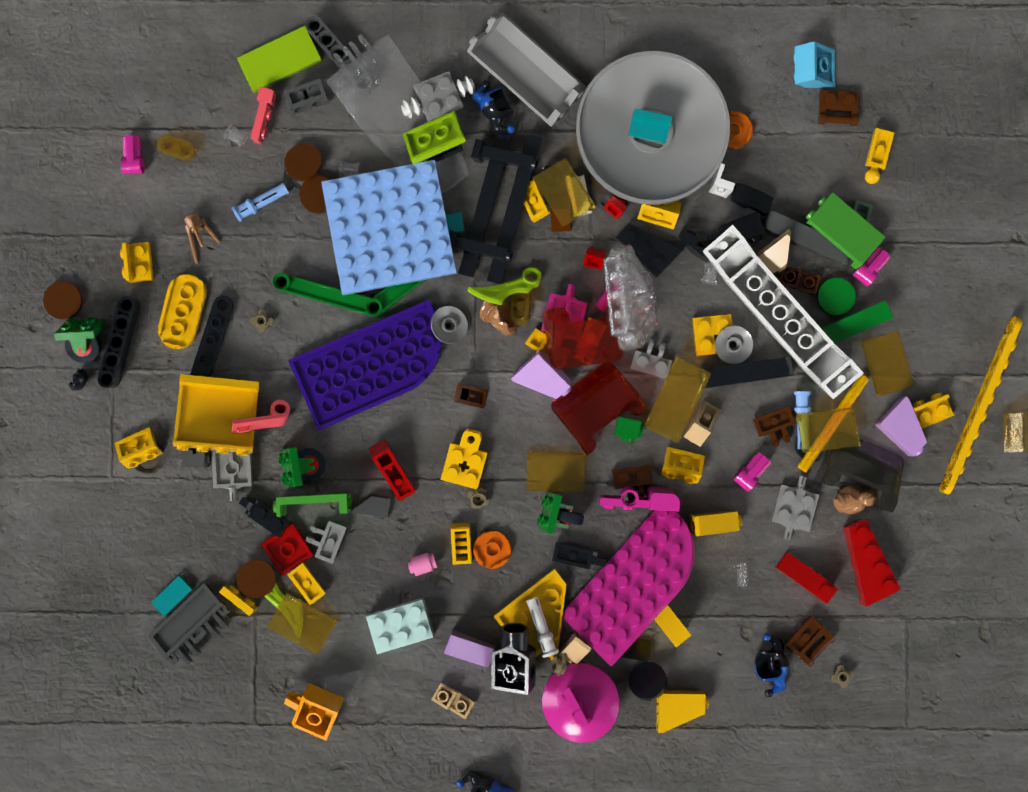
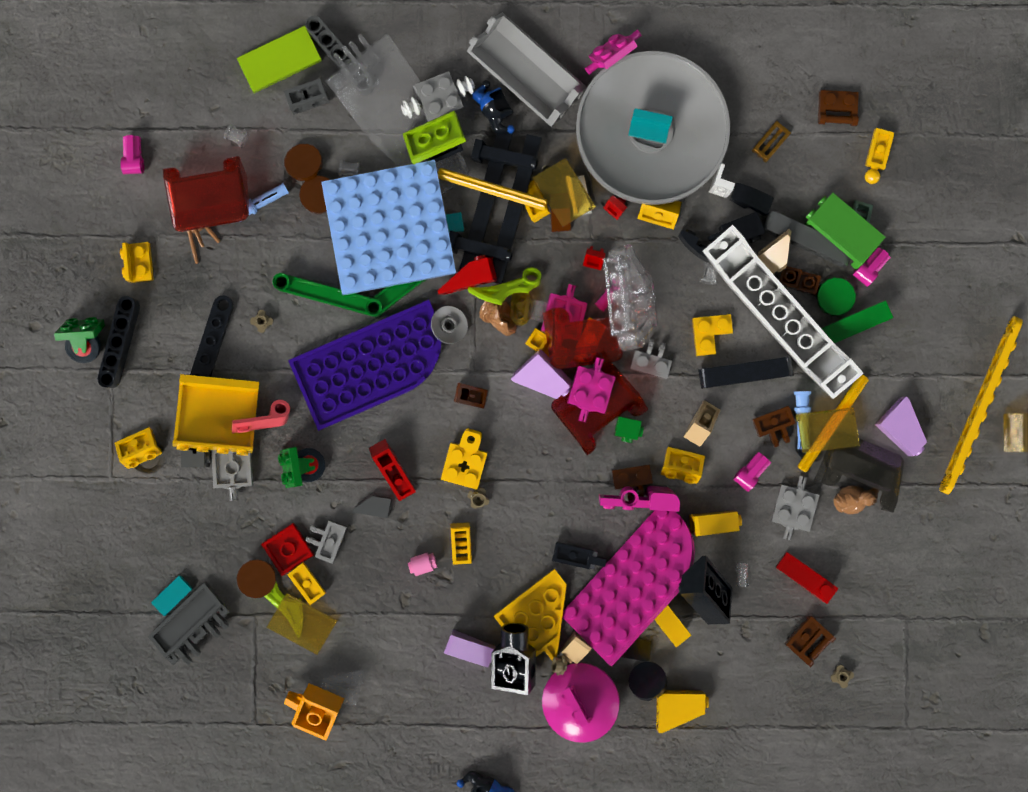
(62, 300): reddish brown tile -> none
(79, 379): black plate -> none
(177, 148): clear yellow plate -> none
(182, 311): yellow tile -> none
(207, 197): none -> clear red windscreen
(233, 594): yellow plate -> none
(265, 516): black hinge -> none
(267, 100): coral plate -> none
(344, 500): bright green panel -> none
(400, 625): light aqua brick -> none
(453, 700): tan slope -> none
(471, 275): none -> red slope
(492, 549): orange tile -> none
(493, 189): none -> yellow axle
(544, 636): white pin -> none
(551, 513): green plate -> none
(555, 471): clear yellow piece -> none
(591, 389): none -> dark pink plate
(612, 51): none -> dark pink plate
(651, 251): black wing -> none
(677, 400): clear yellow tile -> none
(707, 592): none -> black slope
(740, 130): orange tile -> none
(742, 348): light grey dish -> none
(761, 153): none -> pearl gold tile
(772, 665): black piece -> none
(814, 66): medium azure slope -> none
(869, 564): red wedge -> none
(887, 364): clear yellow piece -> none
(933, 410): yellow bracket -> none

